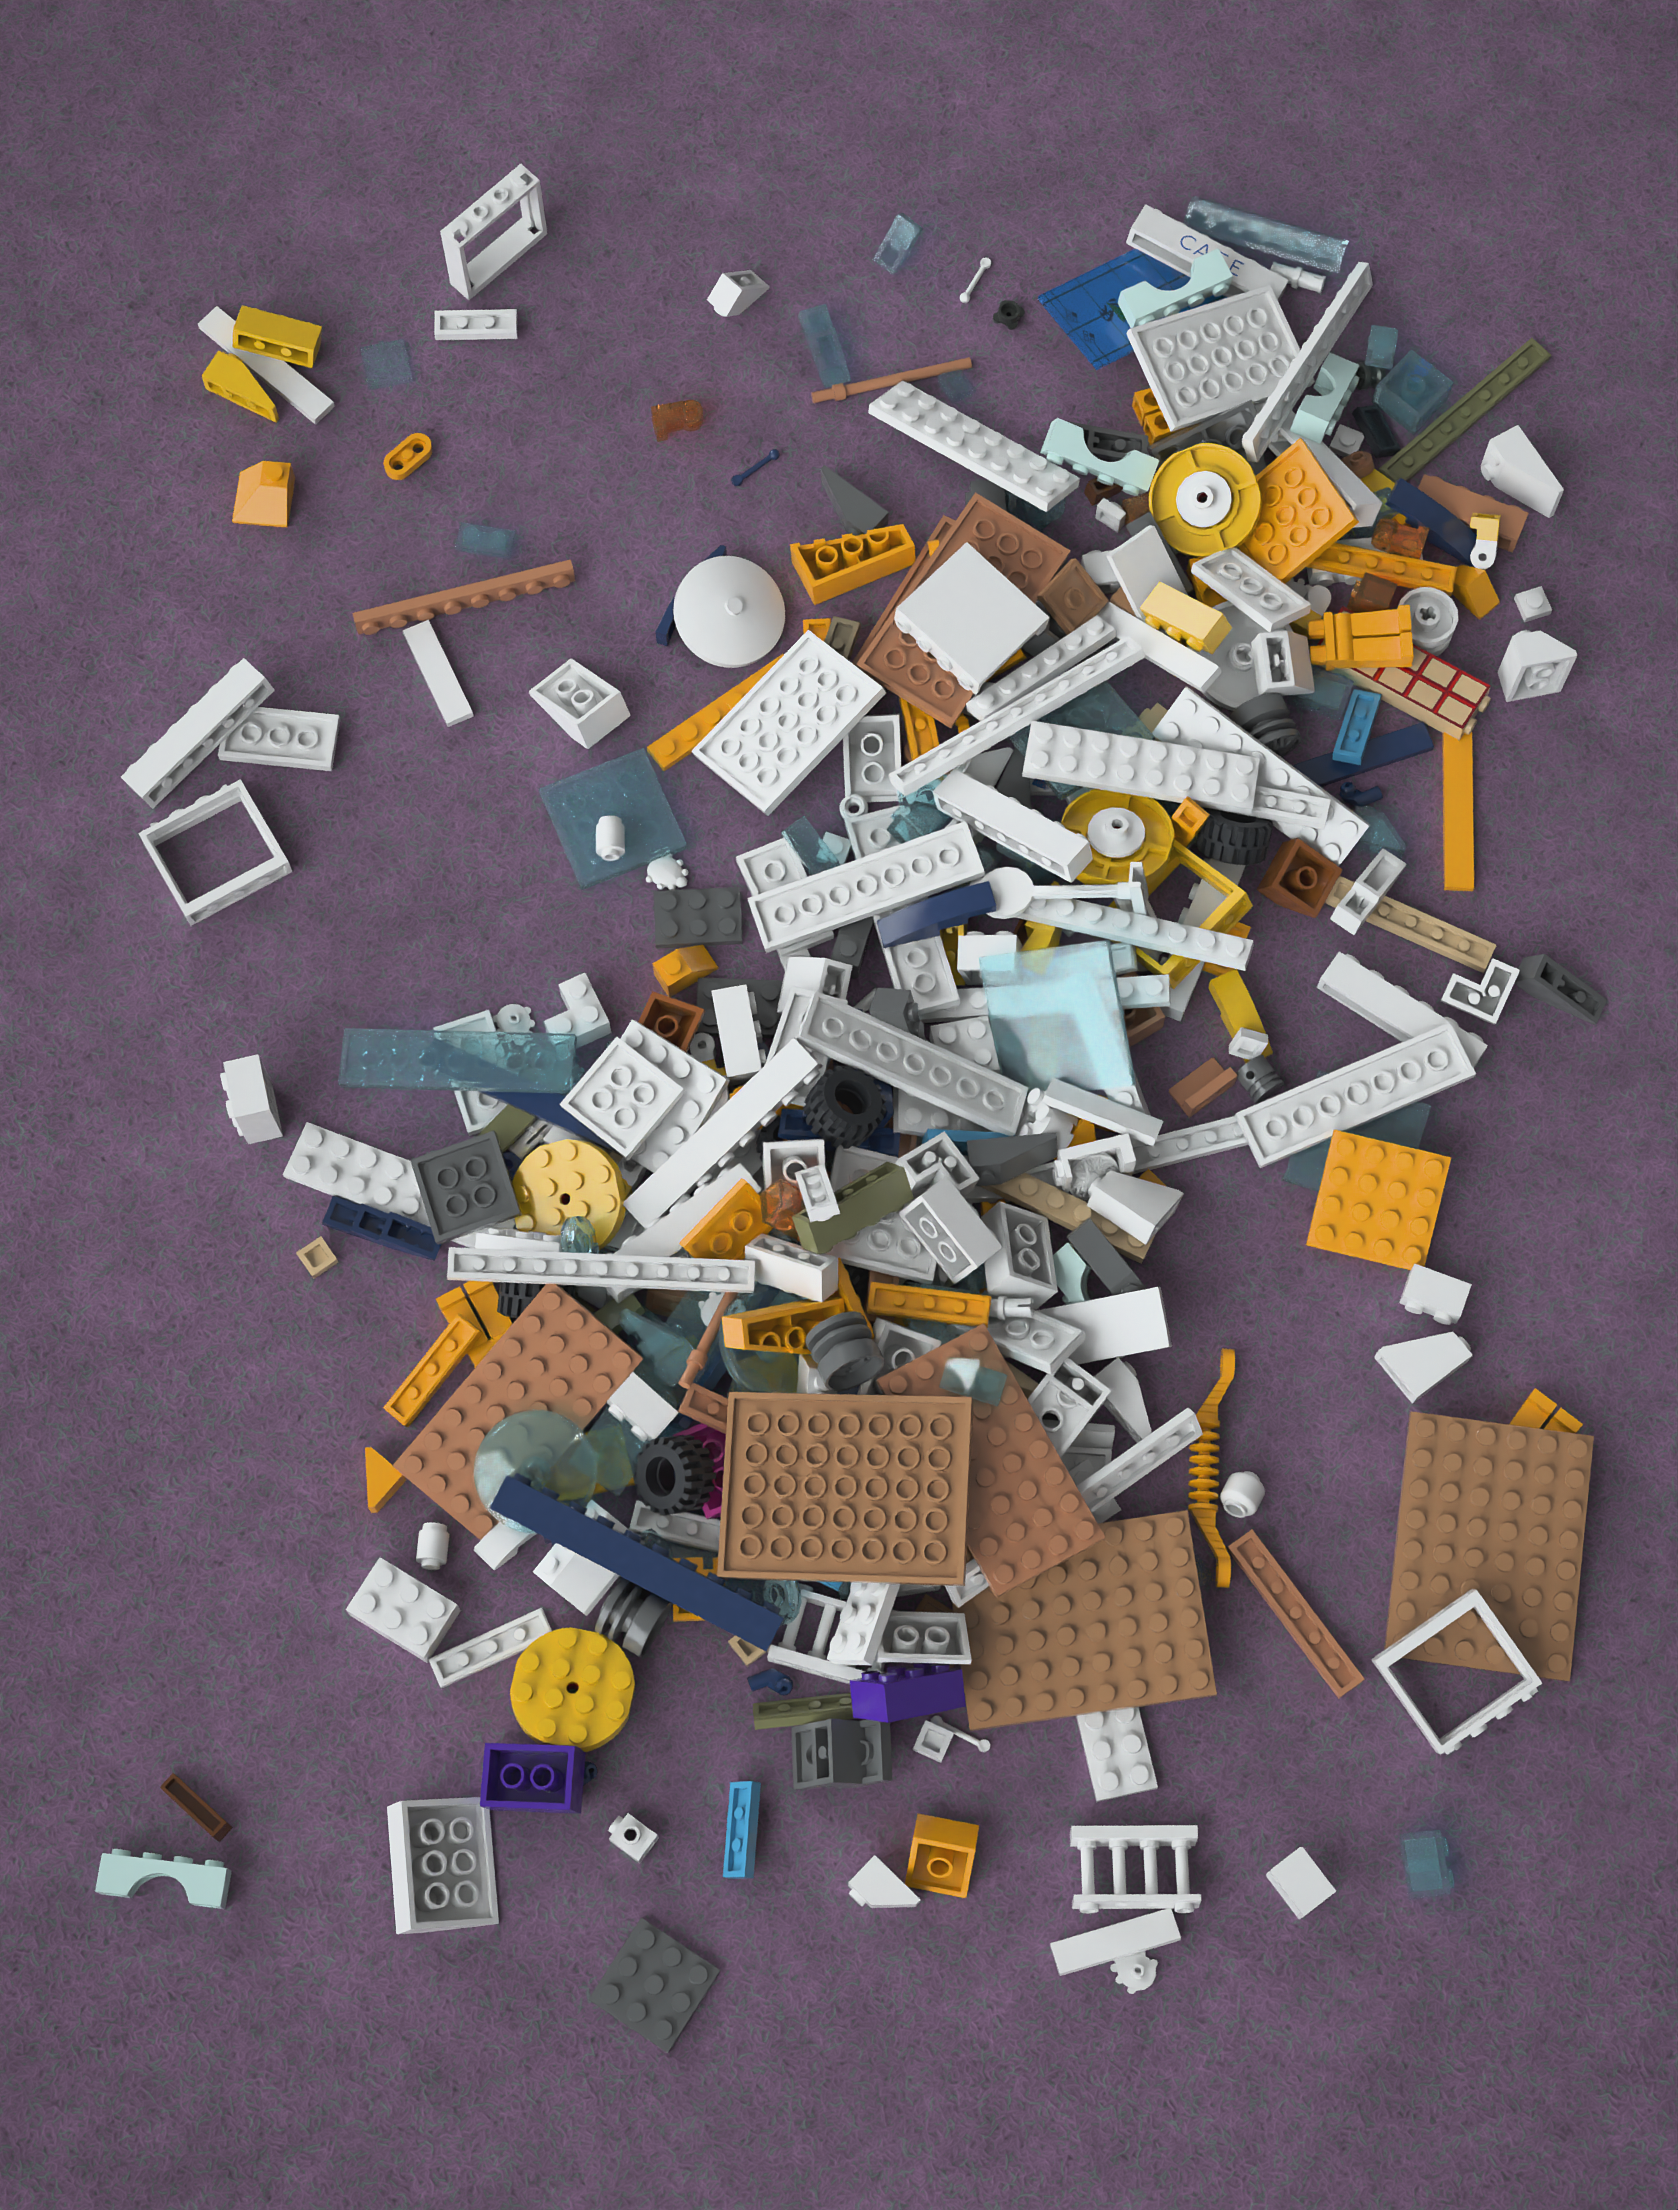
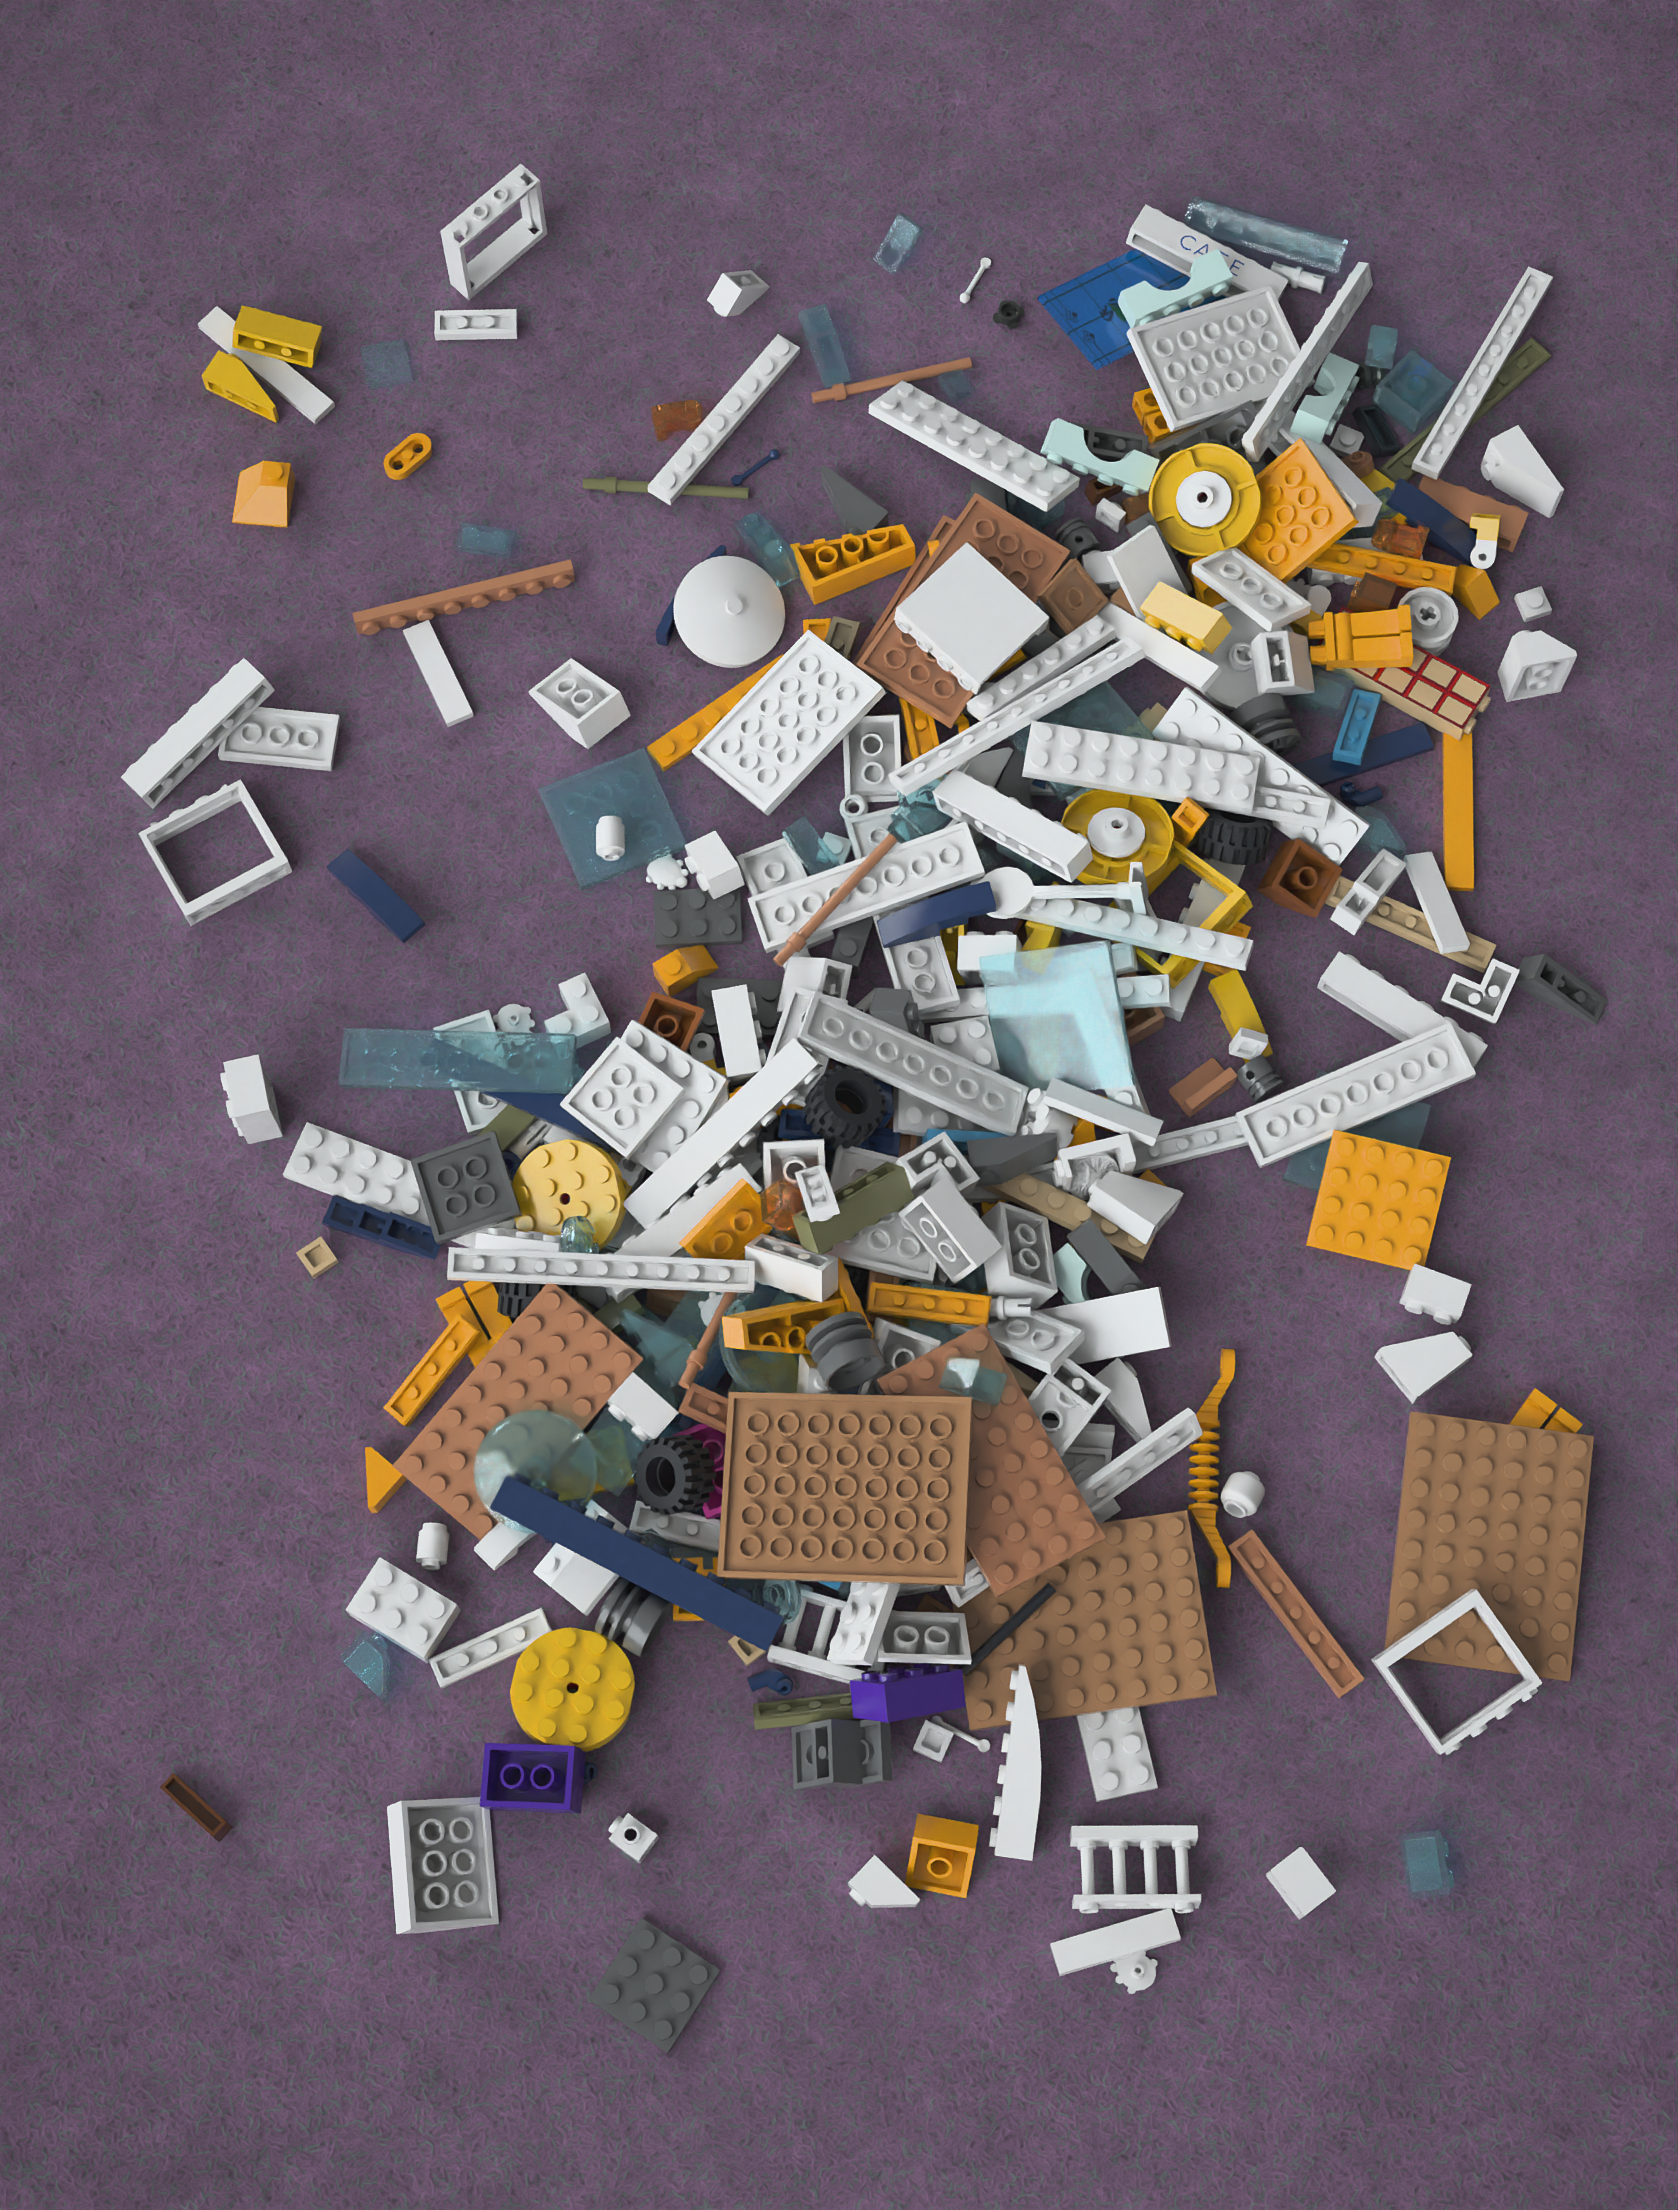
(123, 1875): light aqua arch -> none
(370, 1663): none -> clear light blue slope
(375, 895): none -> dark blue slope
(611, 485): none -> olive bar
(714, 865): none -> white brick
(723, 419): none -> white plate
(741, 1830): dark azure plate -> none
(768, 548): none -> clear light blue slope
(798, 940): none -> nougat bar
(1008, 1628): none -> black bar
(1020, 1776): none -> white slope
(1077, 538): none -> dark grey piece
(1436, 902): none -> white tile
(1482, 373): none -> white plate

